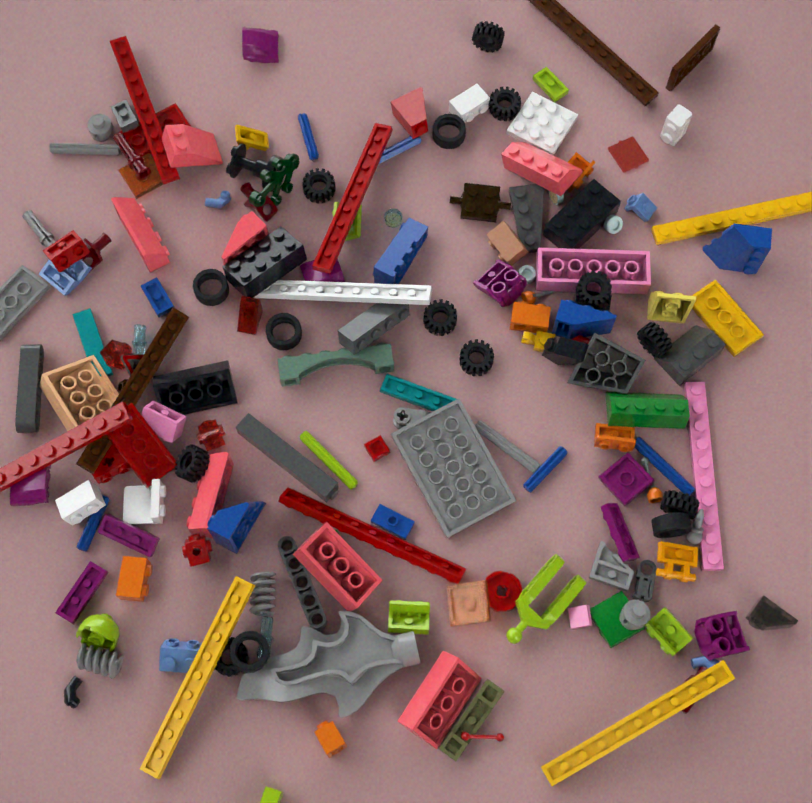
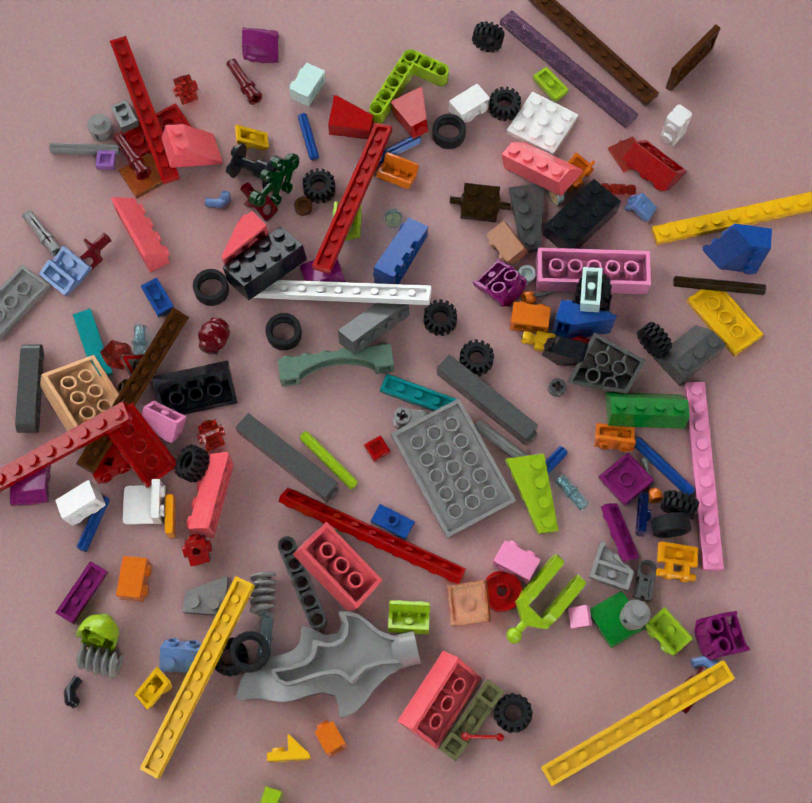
(66, 251): red bracket -> none
(106, 160): none -> medium lavender plate
(128, 535): magenta plate -> none
(153, 688): none -> yellow slope
(170, 515): none -> light orange tile
(185, 89): none -> clear red brick
(206, 598): none -> light grey wing
(213, 335): none -> dark red hair
(234, 523): blue wedge -> none
(247, 86): none -> dark red pin
(249, 315): clear red slope -> none
(294, 753): none -> yellow slope
(303, 206): none -> reddish brown tile
(307, 84): none -> light aqua brick
(349, 120): none -> red slope
(398, 171): none -> orange bracket
(409, 64): none -> lime beam
(487, 400): none -> dark grey brick
(516, 561): none -> bright pink brick
(526, 713): none -> black tyre
(535, 490): none -> lime wing
(562, 384): none -> dark grey bush
(569, 69): none -> clear purple plate
(571, 492): none -> clear light blue axle
(591, 289): none -> light aqua brick
(613, 224): light aqua tile -> none
(620, 189): none -> clear red axle
(643, 514): none -> clear blue plate
(653, 165): none -> red slope
(669, 307): light yellow slope -> none
(695, 536): light grey bar -> none
(719, 285): none -> dark brown axle
(769, 616): clear smoke slope -> none

